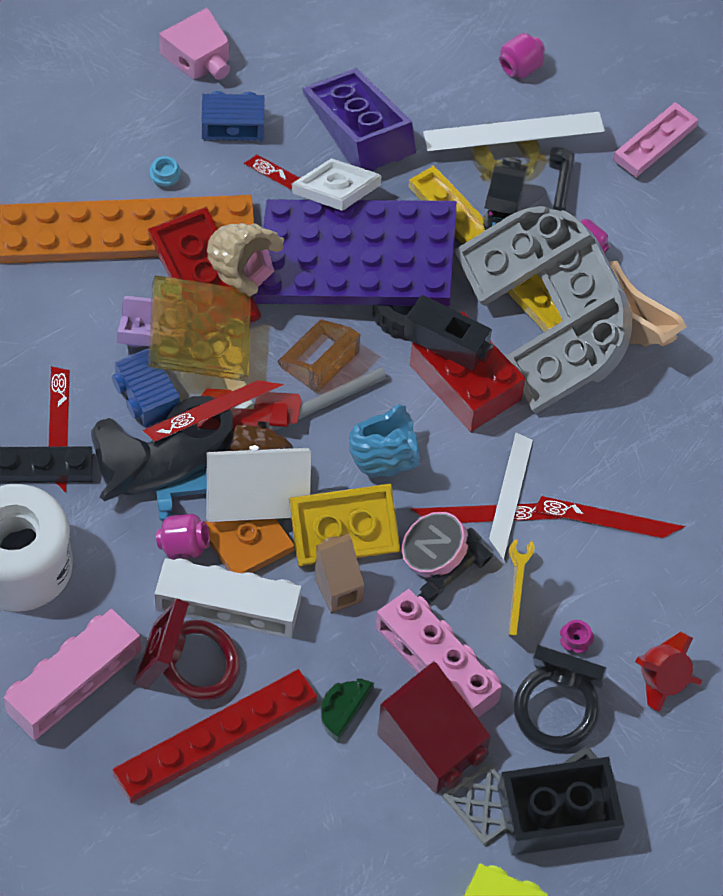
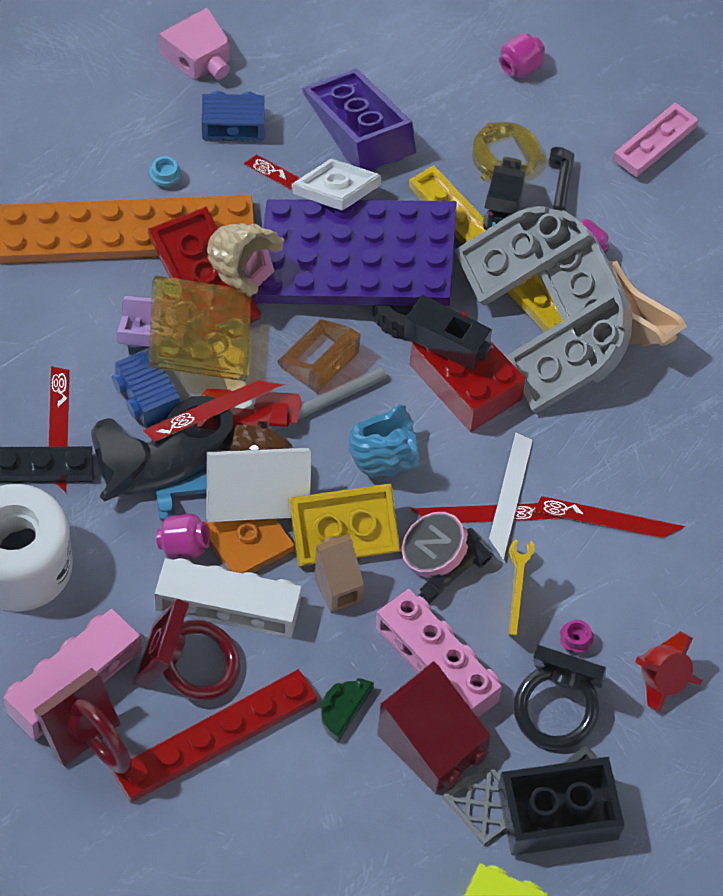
(79, 720): none -> dark red tile
(513, 131): white sticker -> none

